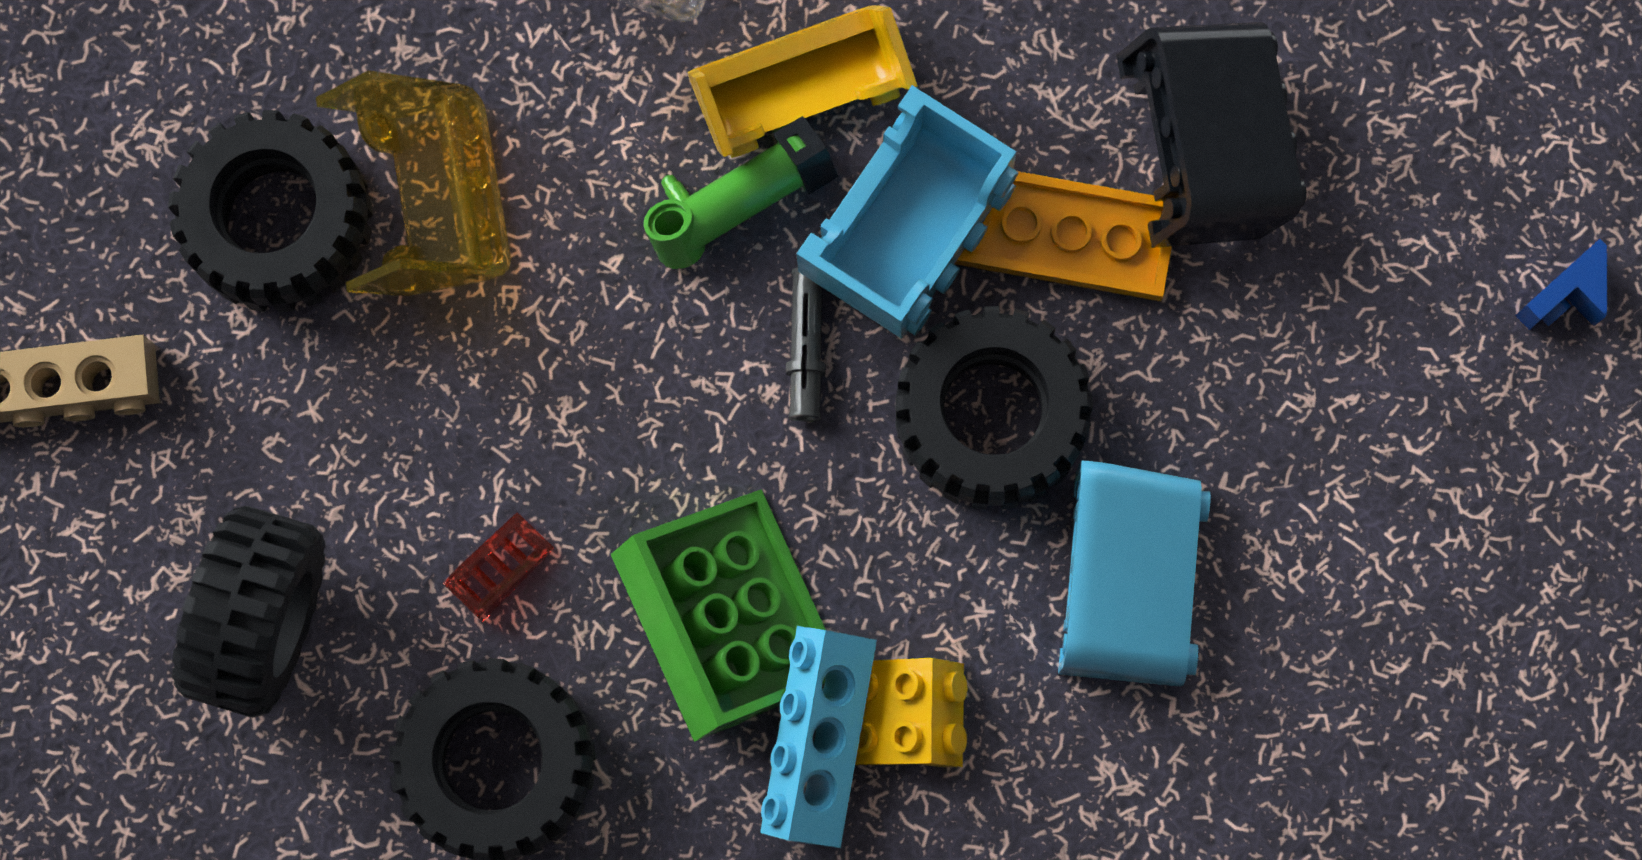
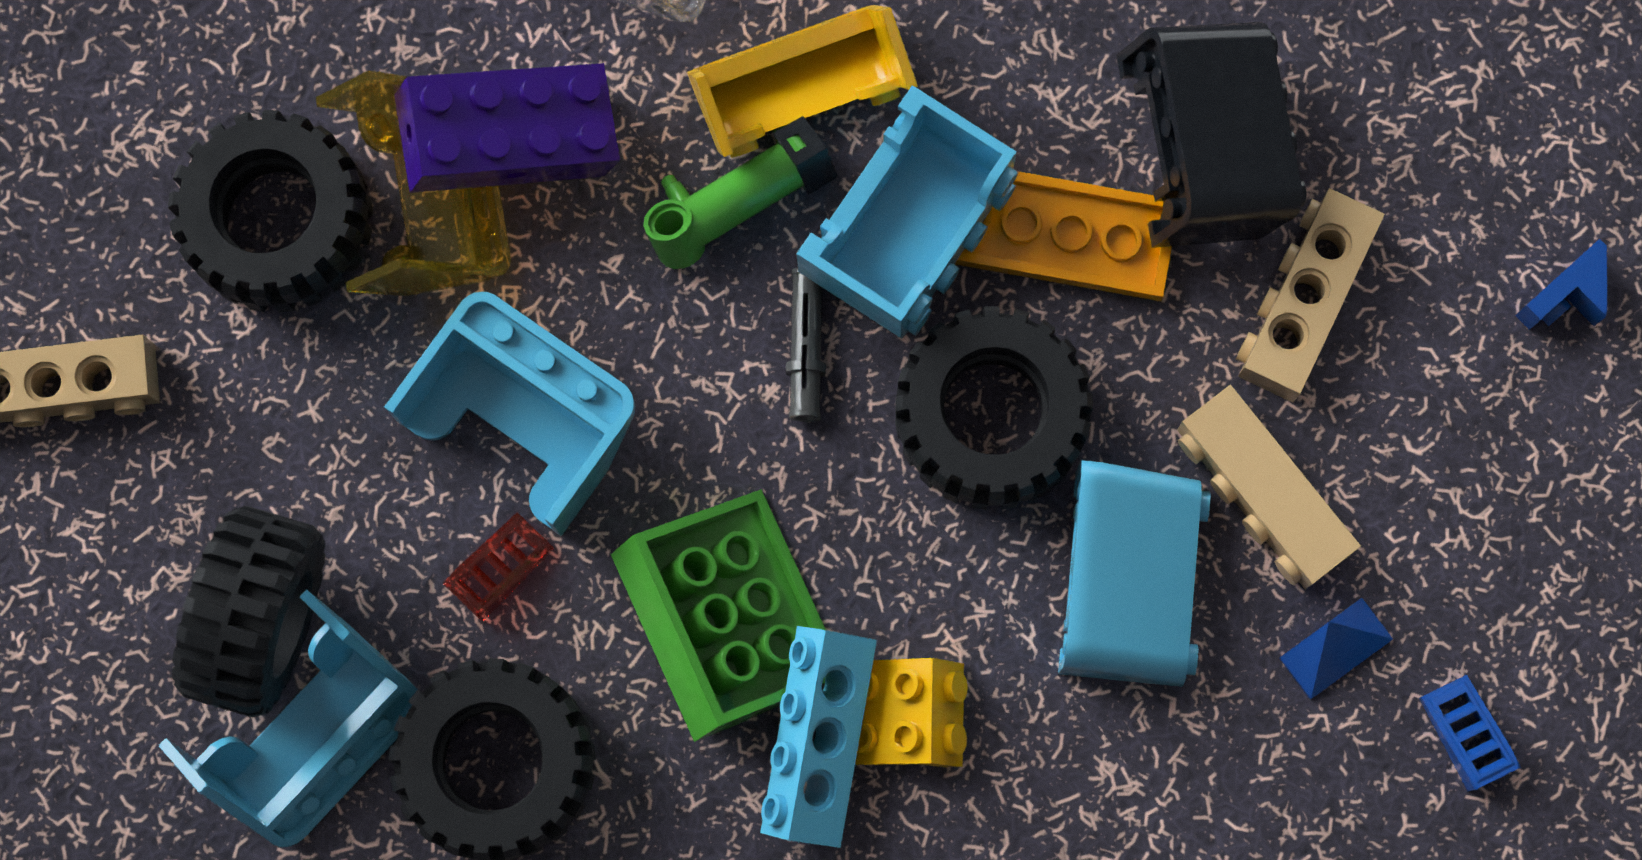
(314, 745): none -> medium azure windscreen
(506, 127): none -> dark purple brick
(527, 389): none -> medium azure windscreen
(1267, 488): none -> tan brick
(1335, 648): none -> blue slope
(1352, 230): none -> tan brick
(1462, 759): none -> blue slope

